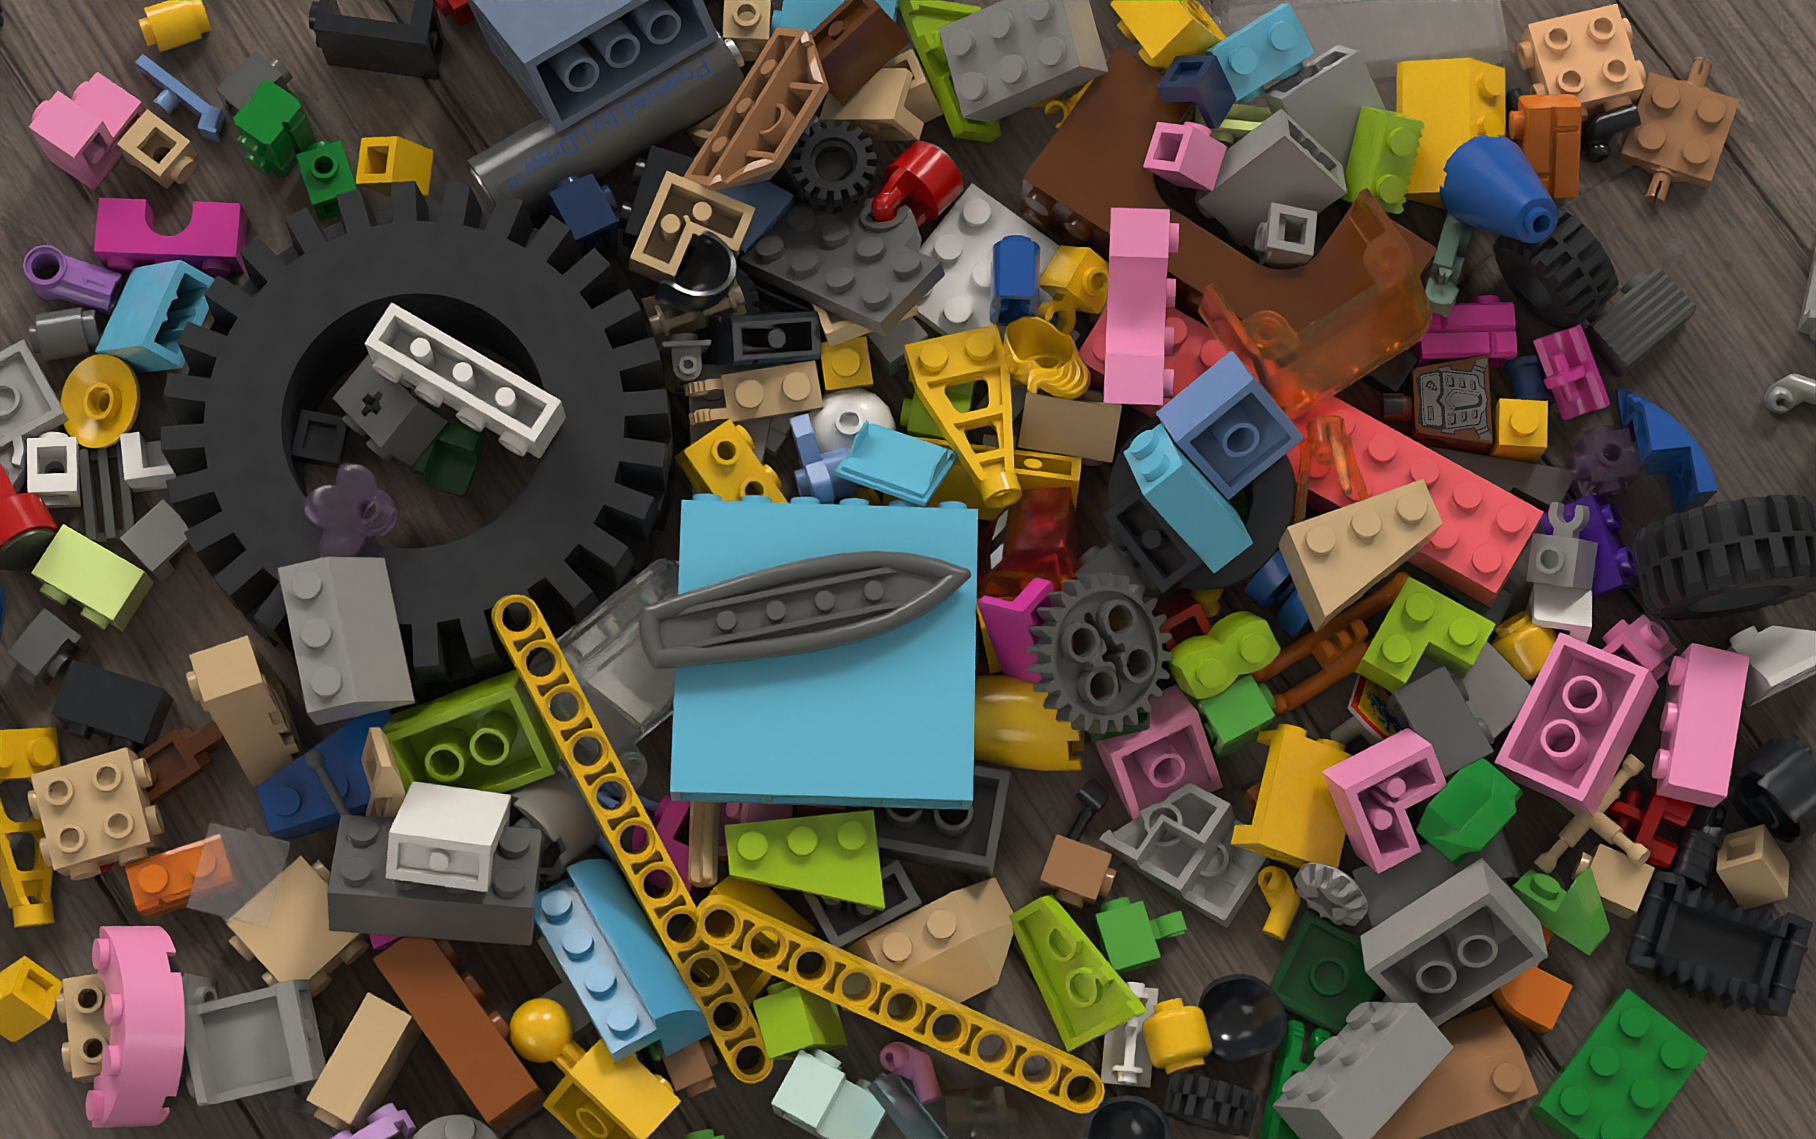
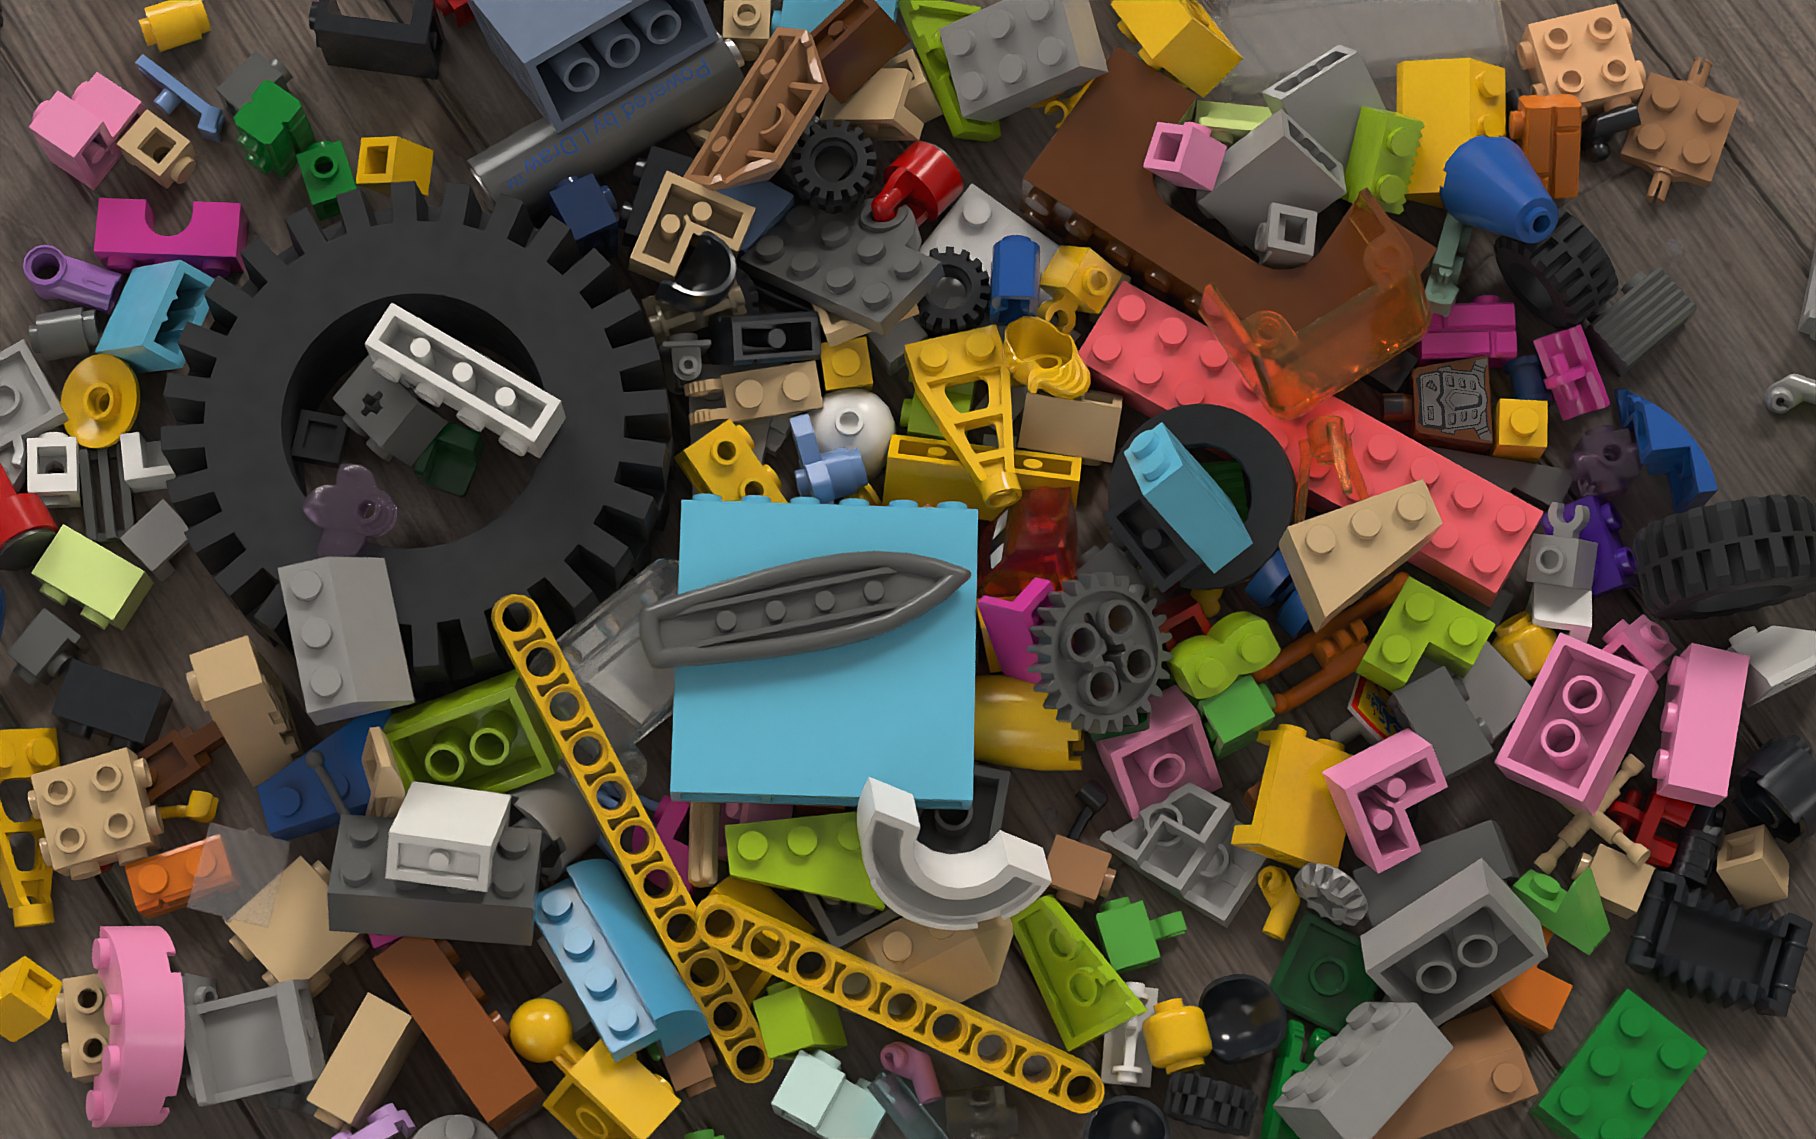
(200, 808): none -> yellow hand
(896, 463): medium azure piece -> none
(938, 886): none -> white brick
(973, 307): none -> black tyre
(1138, 305): bright pink brick -> none
(1199, 81): dark blue panel -> none
(1229, 425): medium blue slope -> none
(1262, 51): medium azure bracket -> none
(1469, 811): green slope -> none

